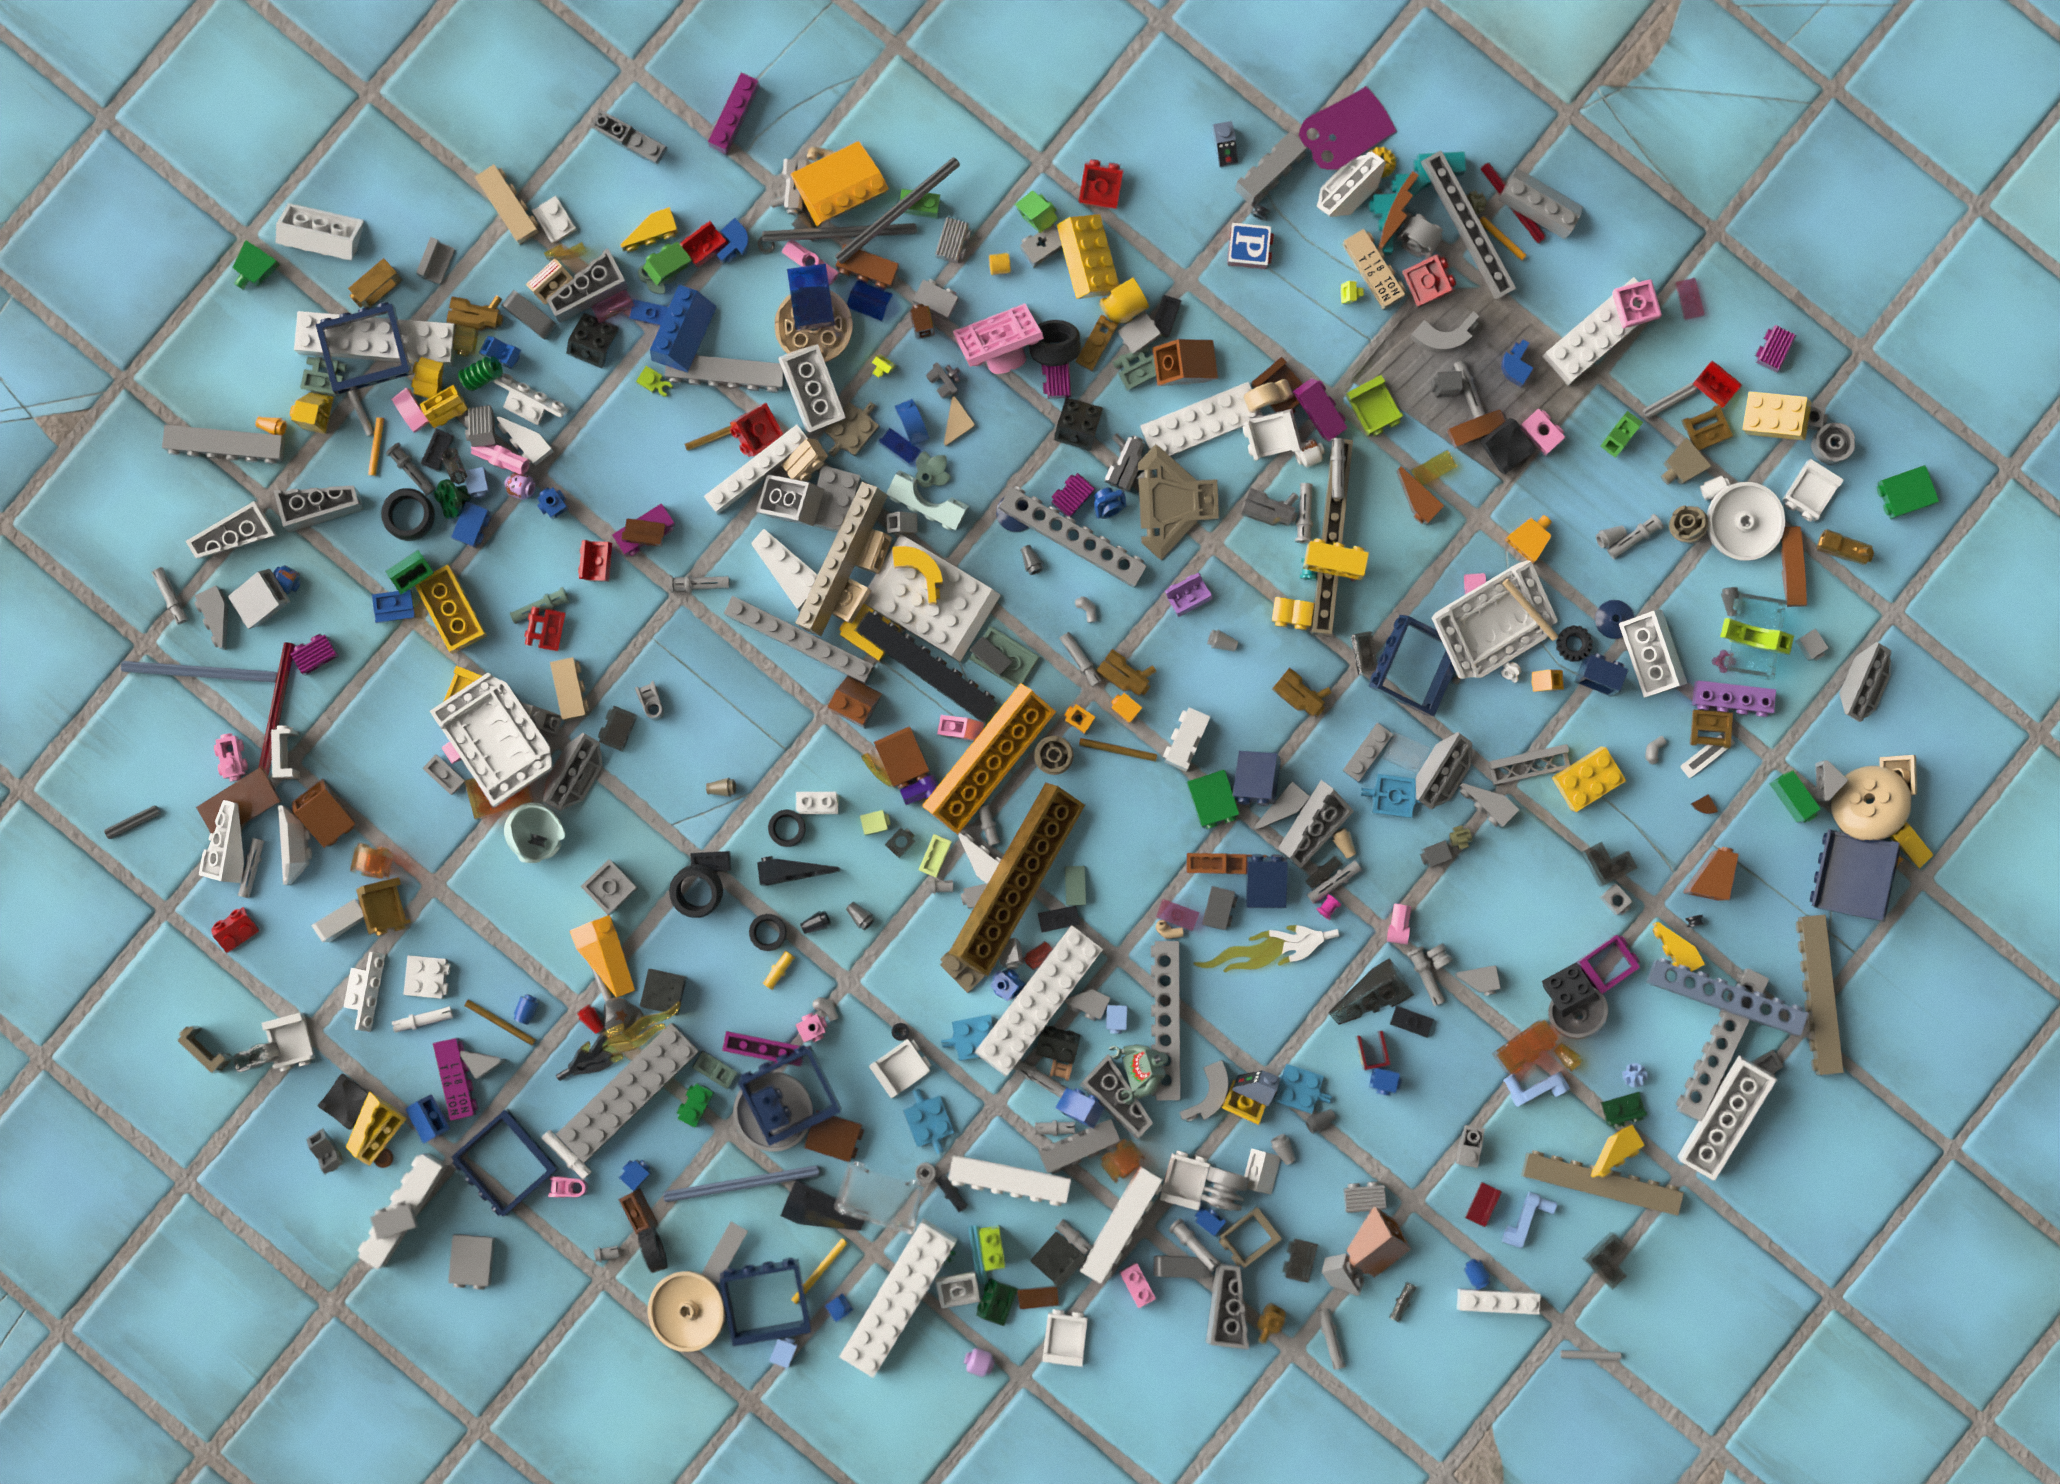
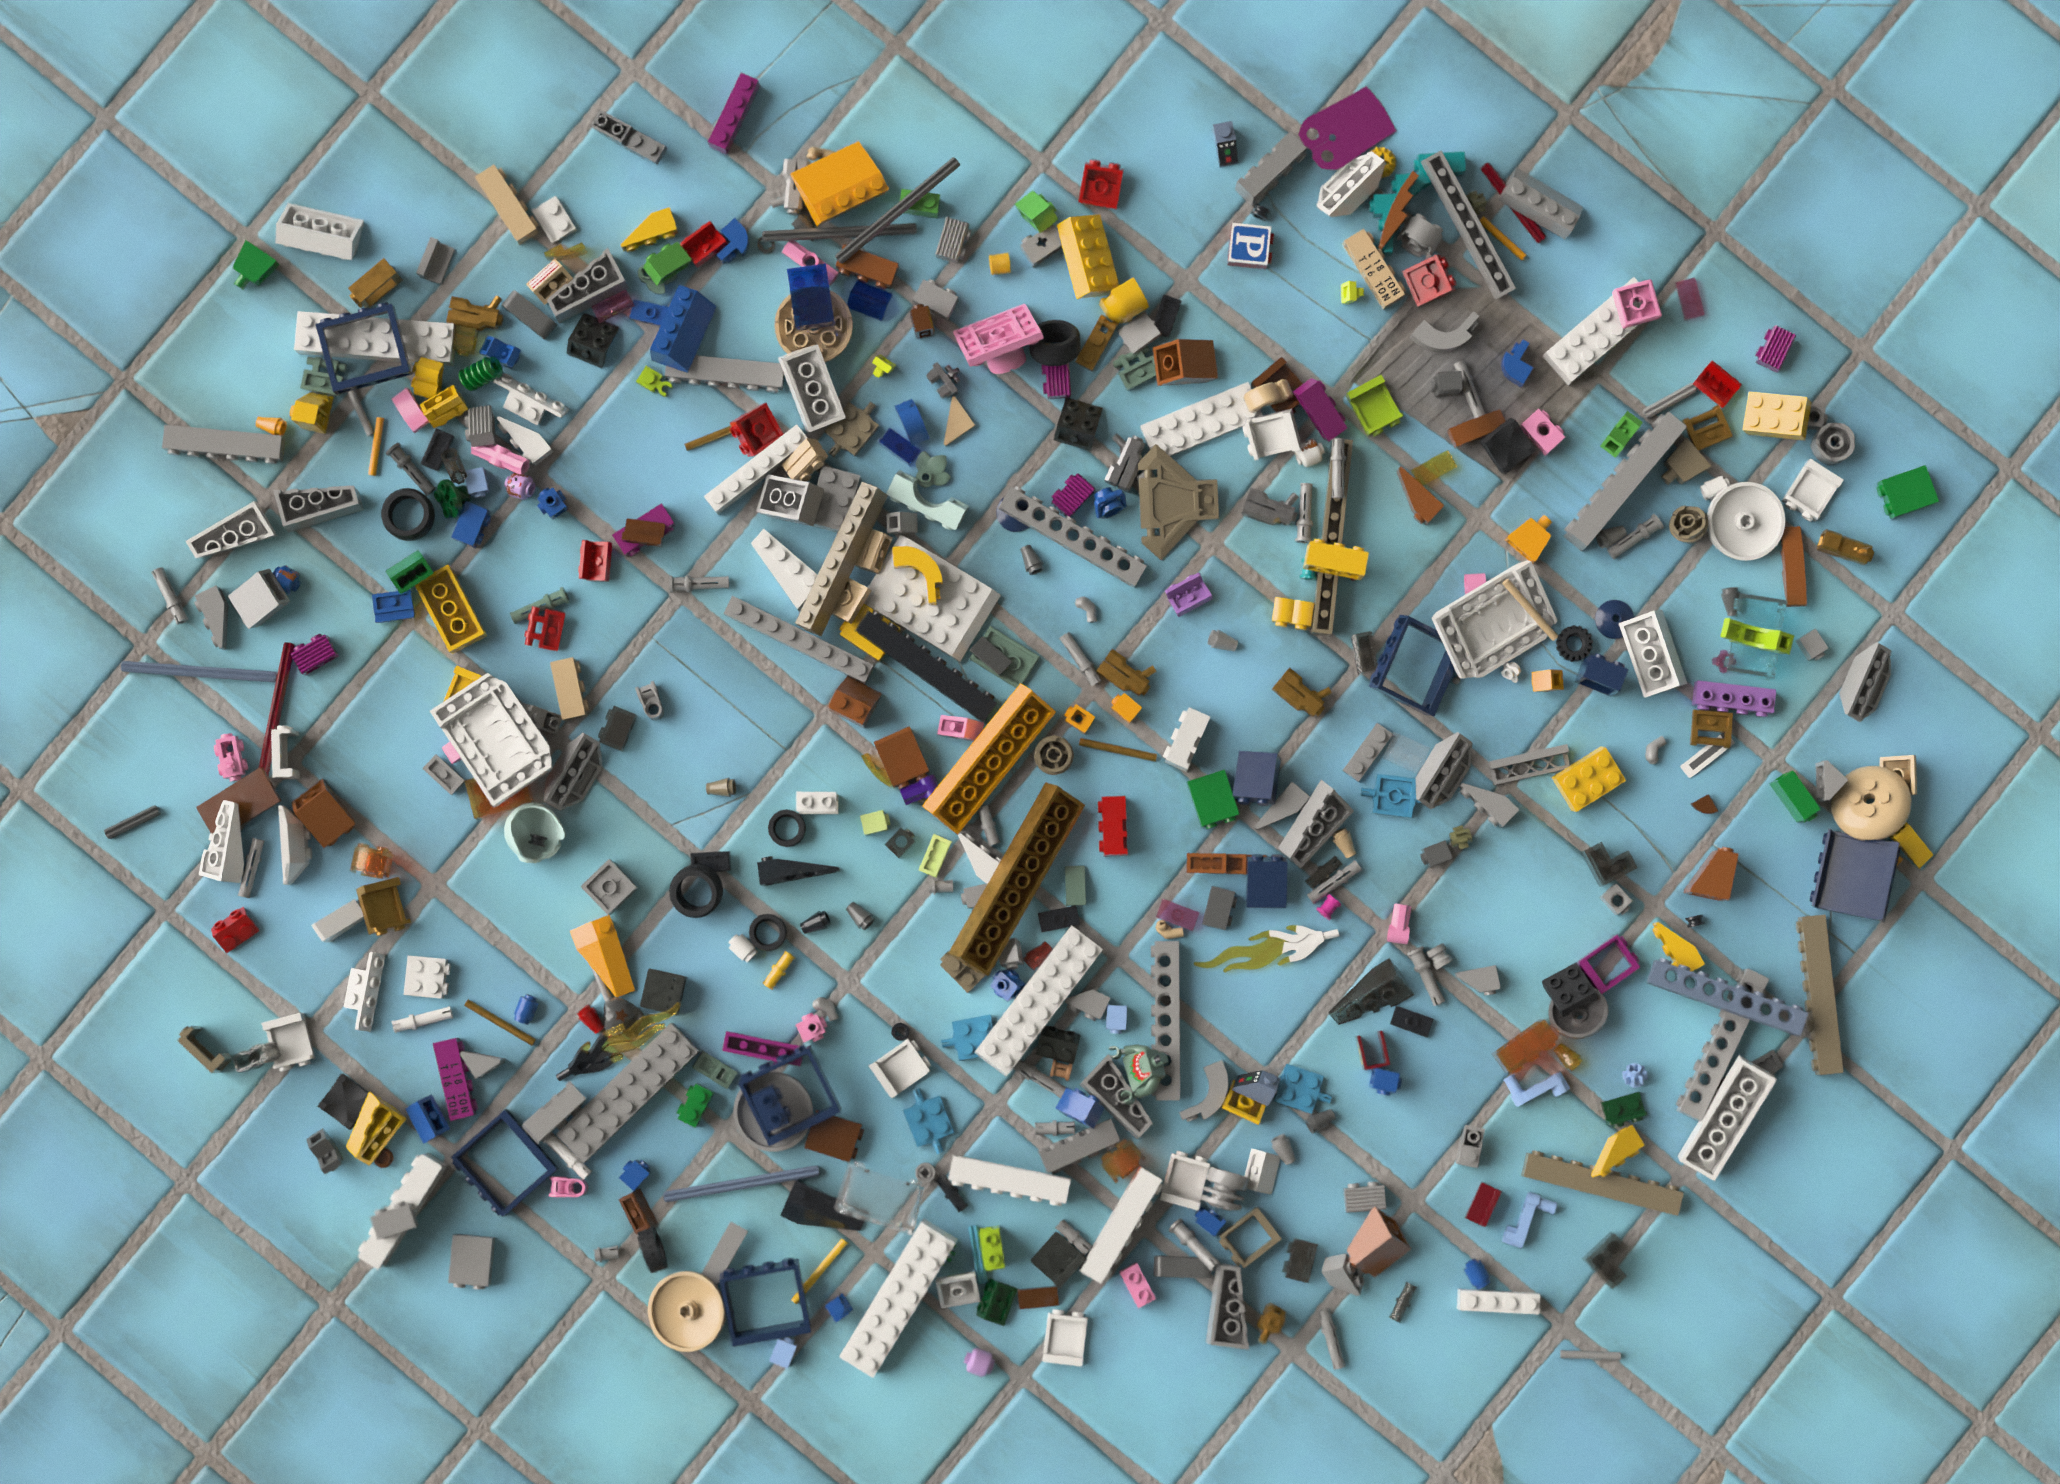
(554, 1114): none -> light grey wedge
(742, 947): none -> white brick
(1113, 826): none -> red wedge
(1627, 477): none -> light grey brick

